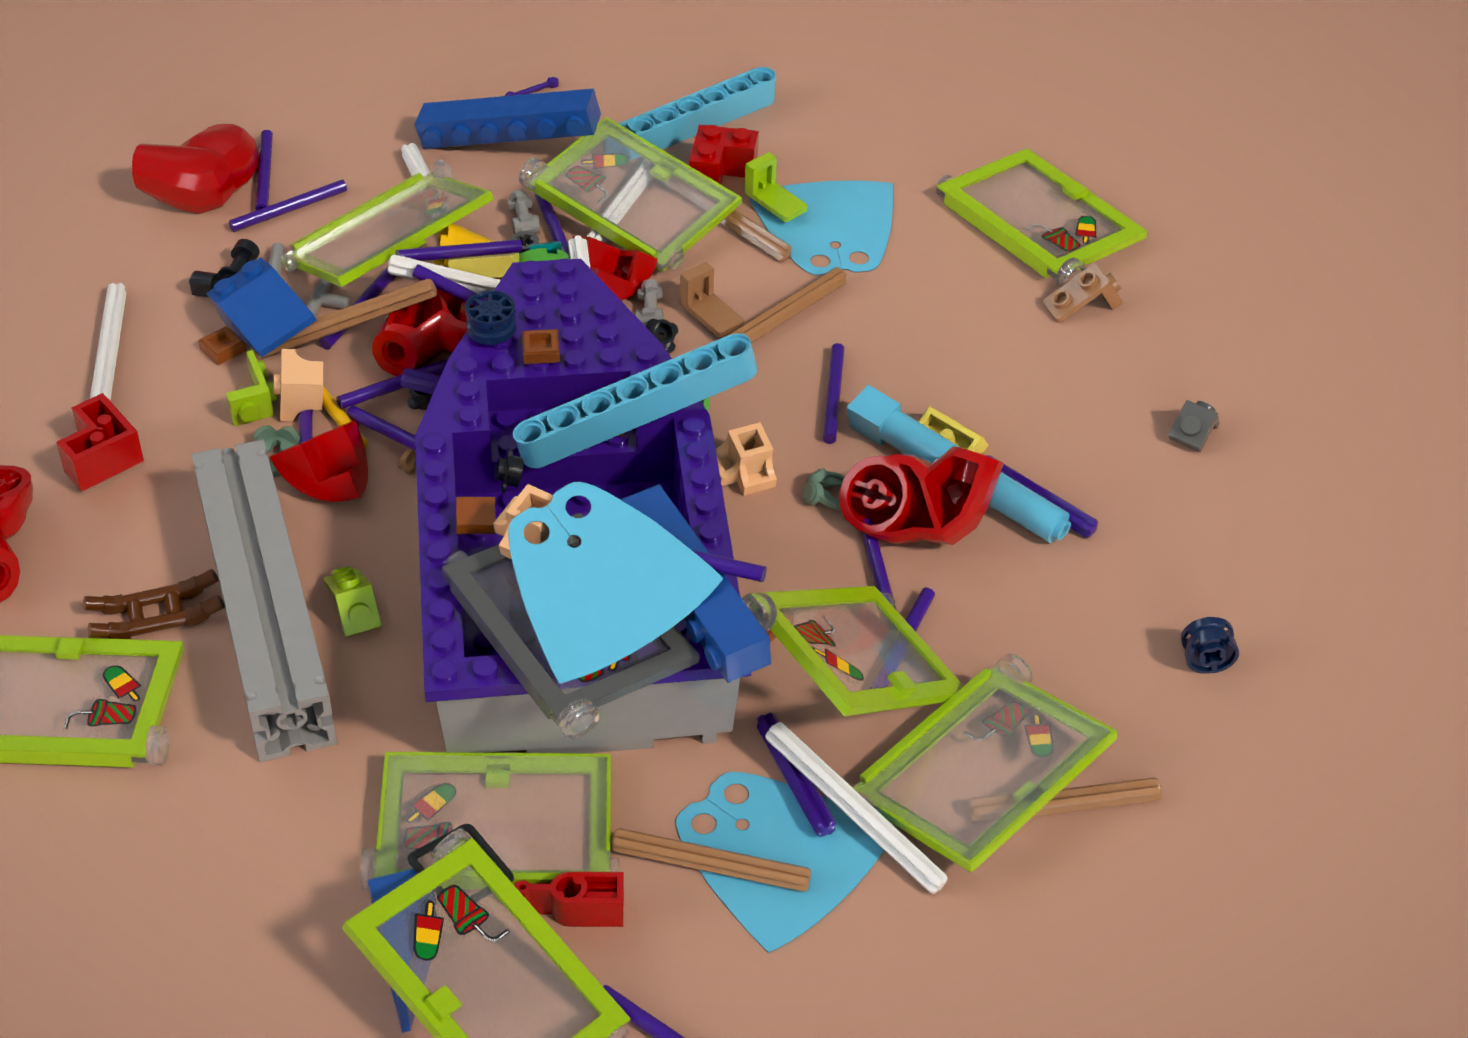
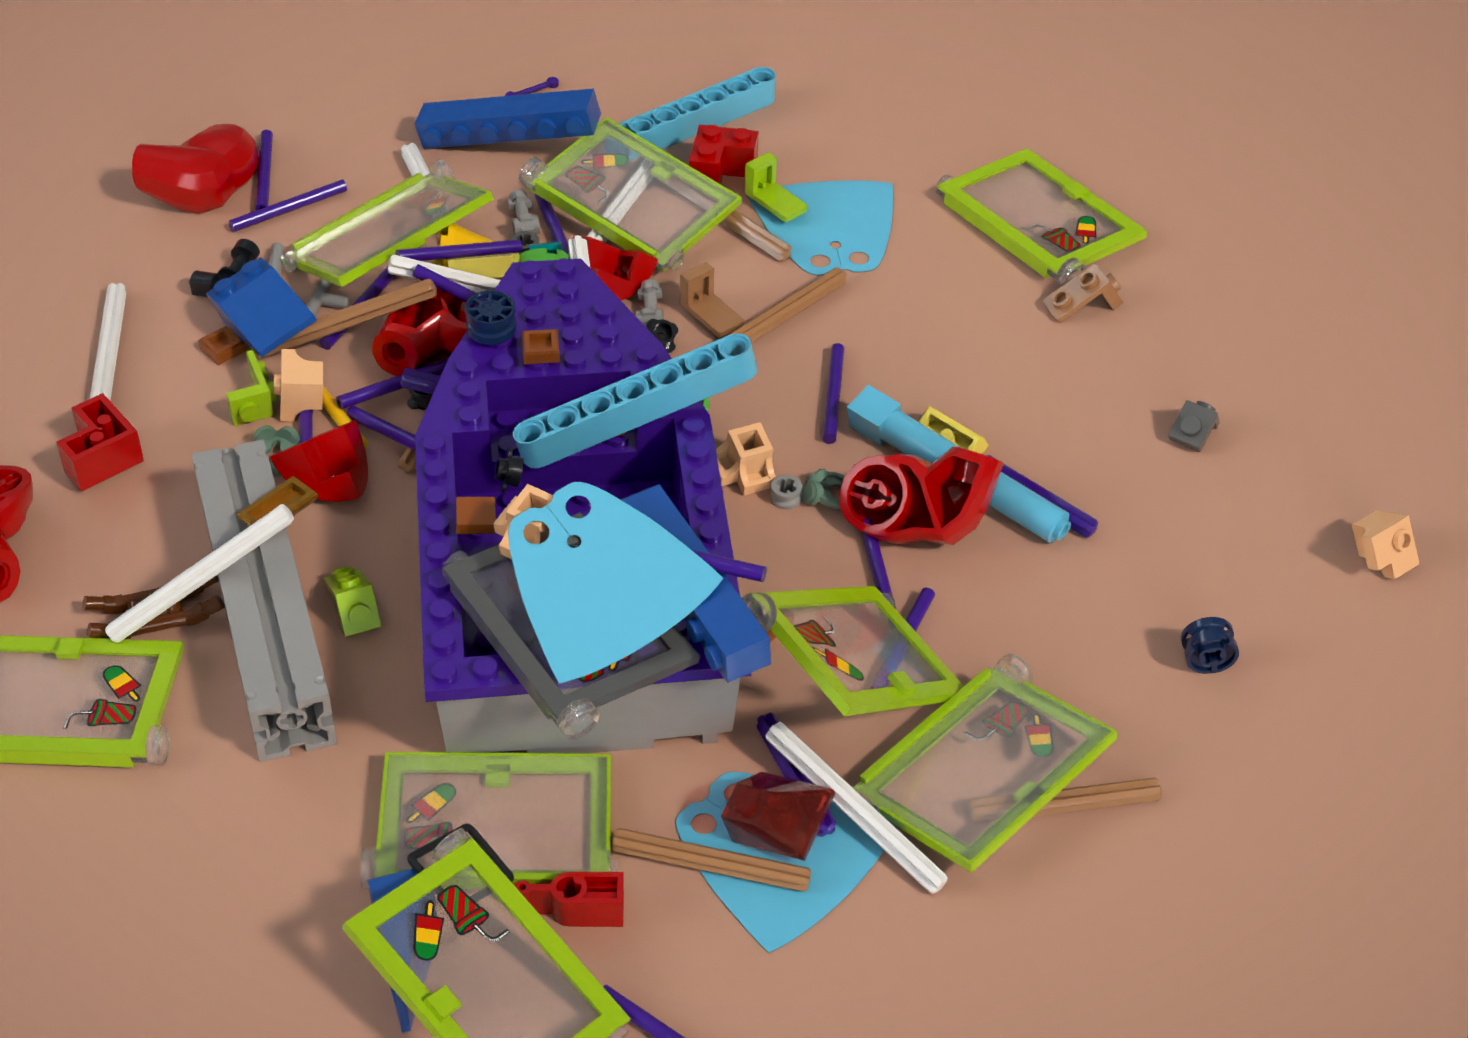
(199, 573): none -> white axle
(290, 493): none -> pearl gold tile
(776, 814): none -> clear red slope
(782, 499): none -> light grey bush
(1386, 543): none -> light nougat brick

